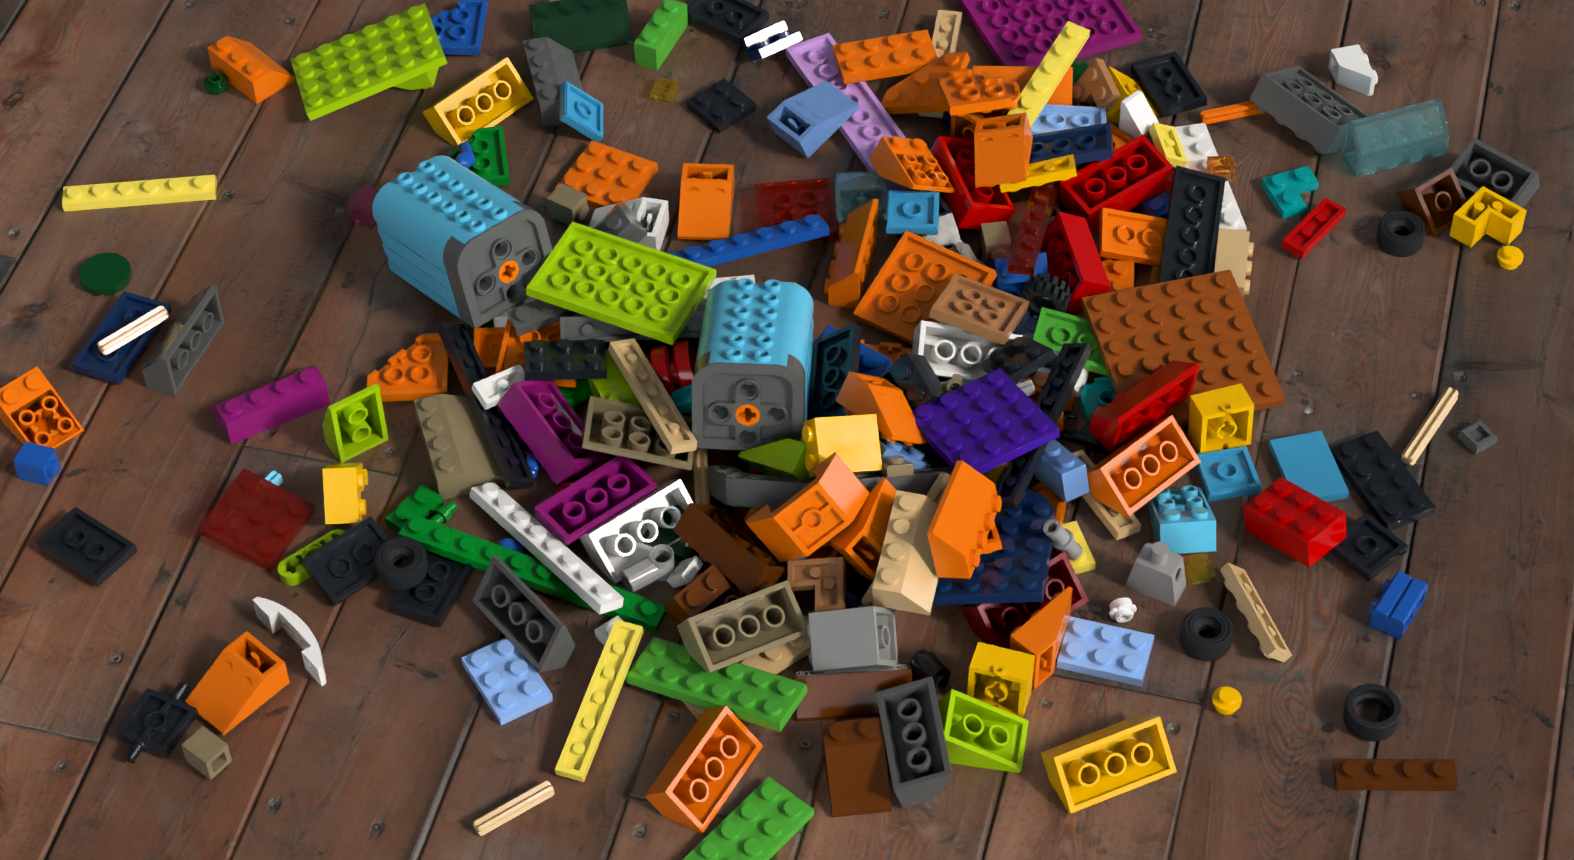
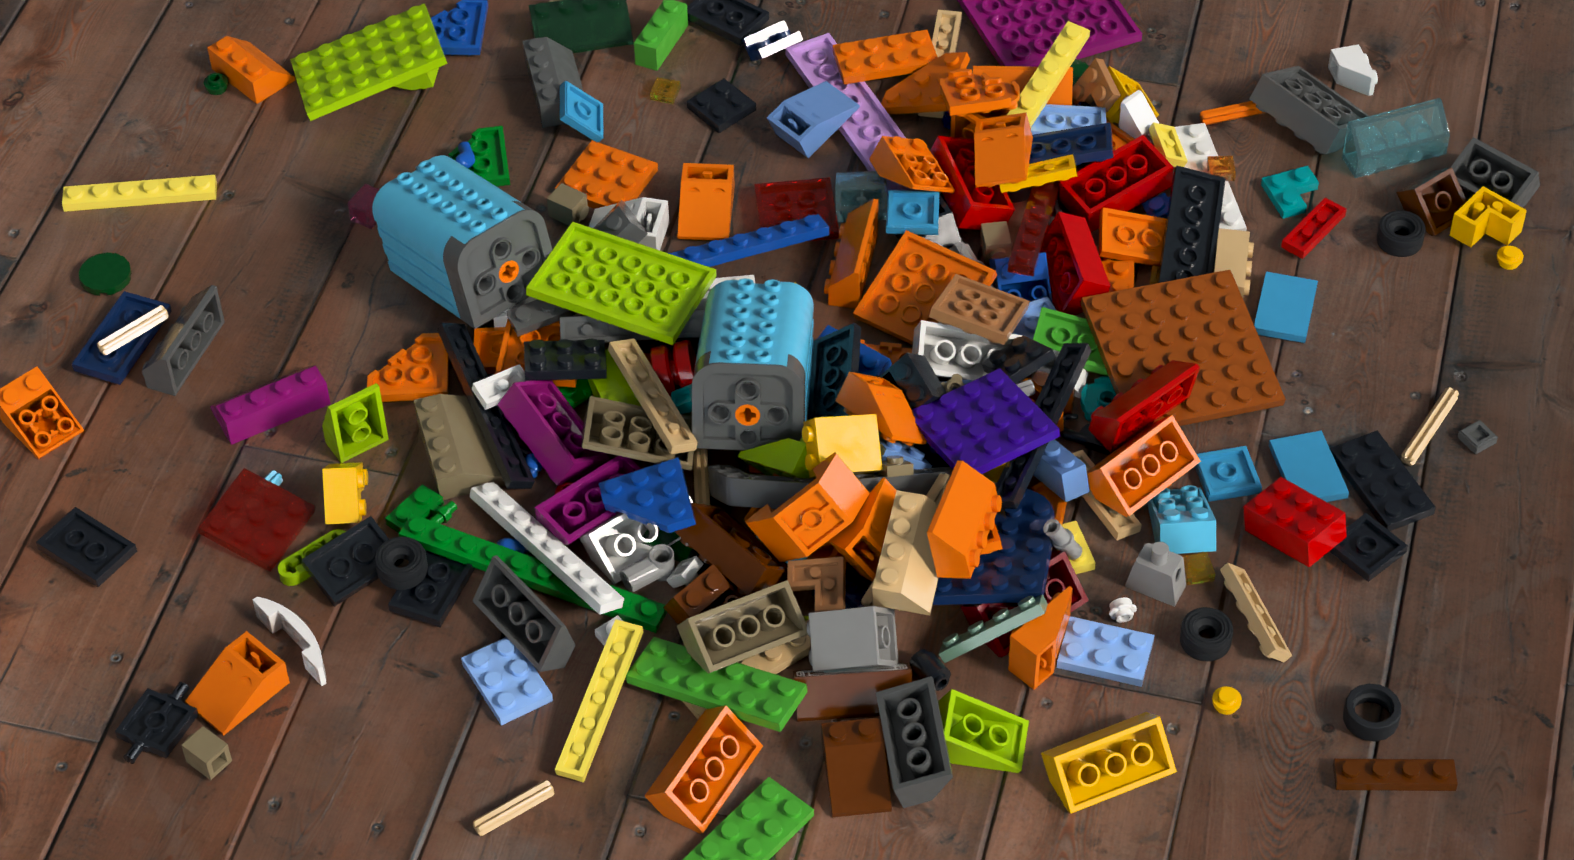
(37, 463): blue brick -> none
(479, 103): yellow slope -> none
(651, 496): none -> blue plate
(1001, 677): yellow brick -> none
(1002, 622): none -> sand green plate
(1048, 287): black tyre -> none
(1168, 84): black plate -> none
(1220, 419): yellow brick -> none
(1285, 307): none -> dark azure tile
(1397, 605): blue brick -> none

